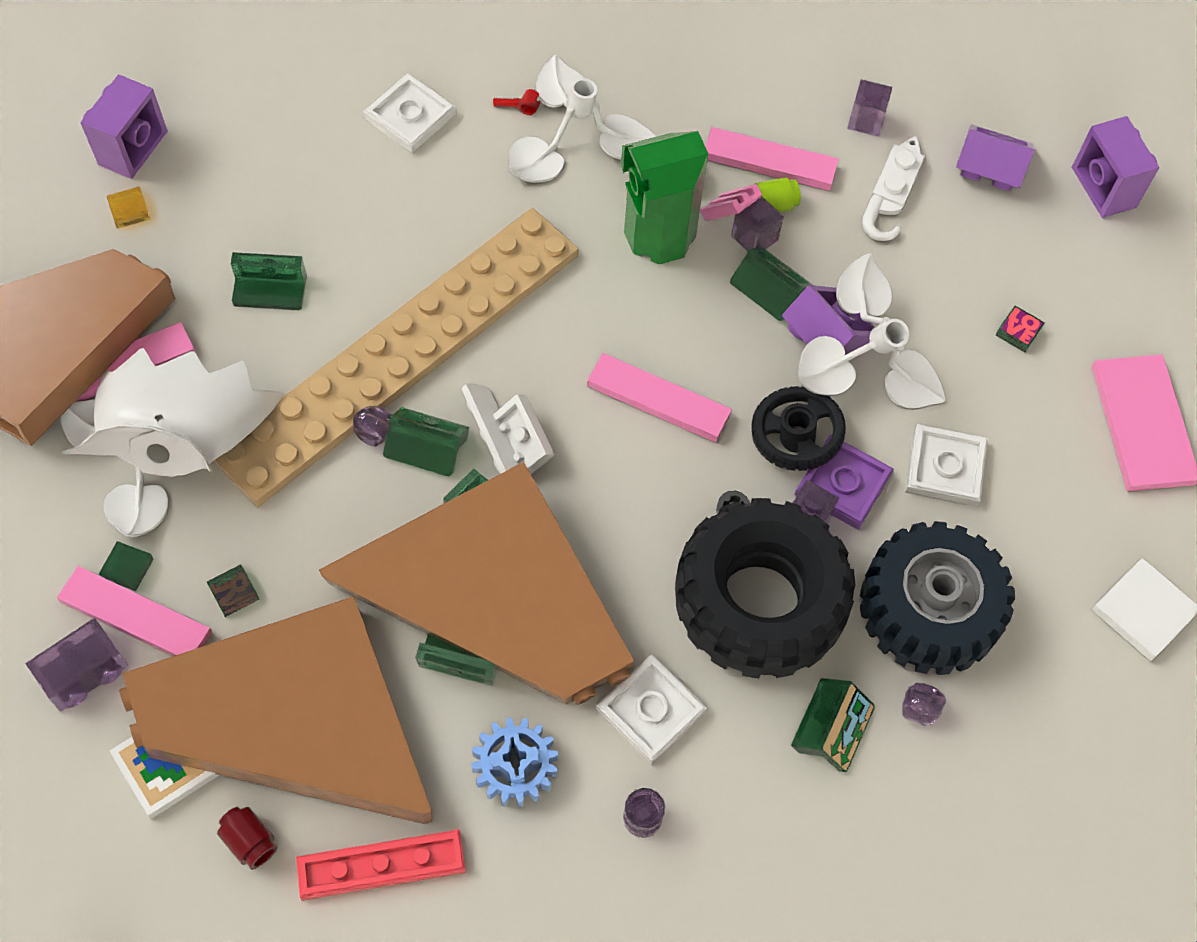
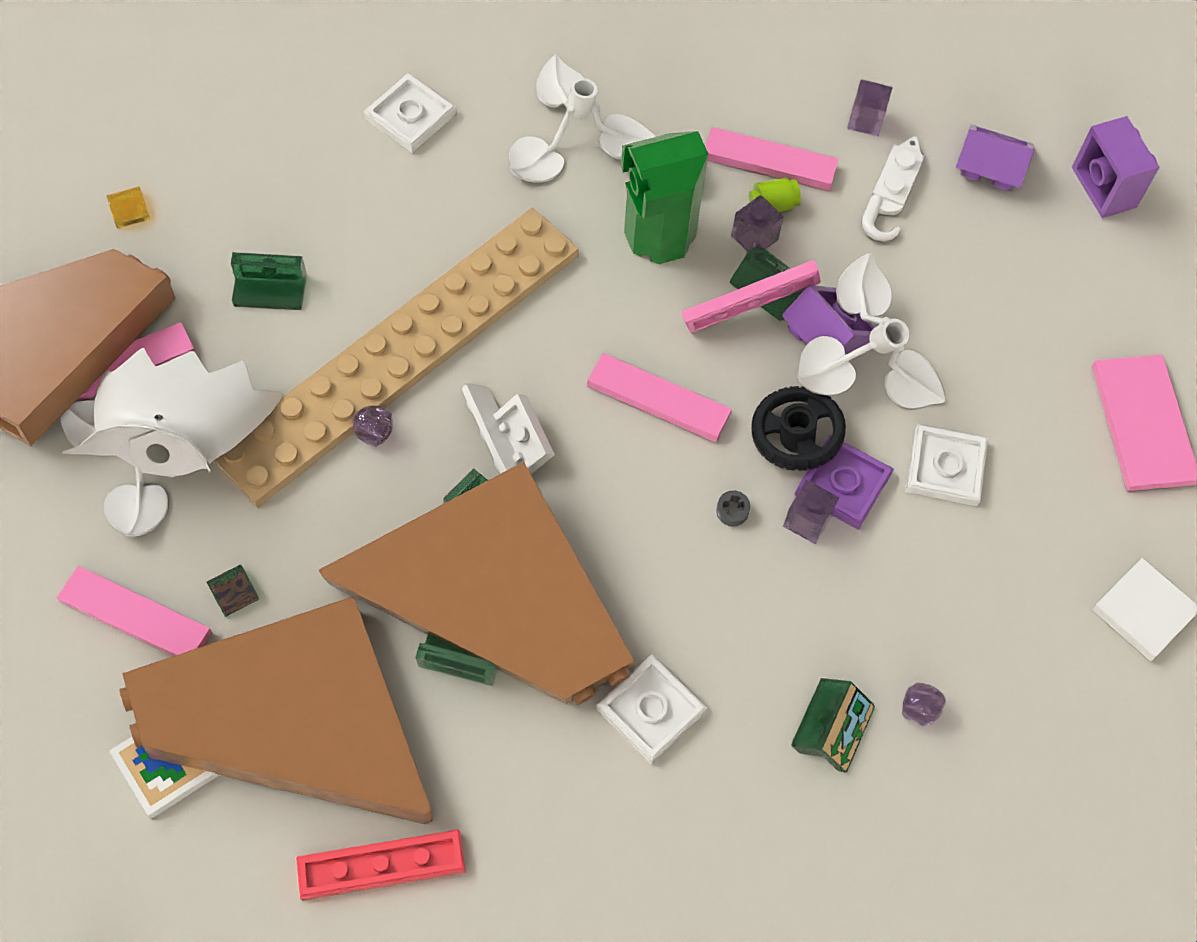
(77, 665): clear purple brick -> none
(124, 126): medium lavender brick -> none
(126, 566): clear green tile -> none
(246, 837): dark red brick -> none
(424, 441): clear green panel -> none
(526, 104): red hand -> none
(529, 757): light blue gear -> none
(645, 804): clear purple wheel -> none
(731, 202): bright pink tile -> none
(751, 296): none -> bright pink tile
(778, 540): black tyre -> none
(936, 597): black wheel -> none
(1020, 328): tile -> none

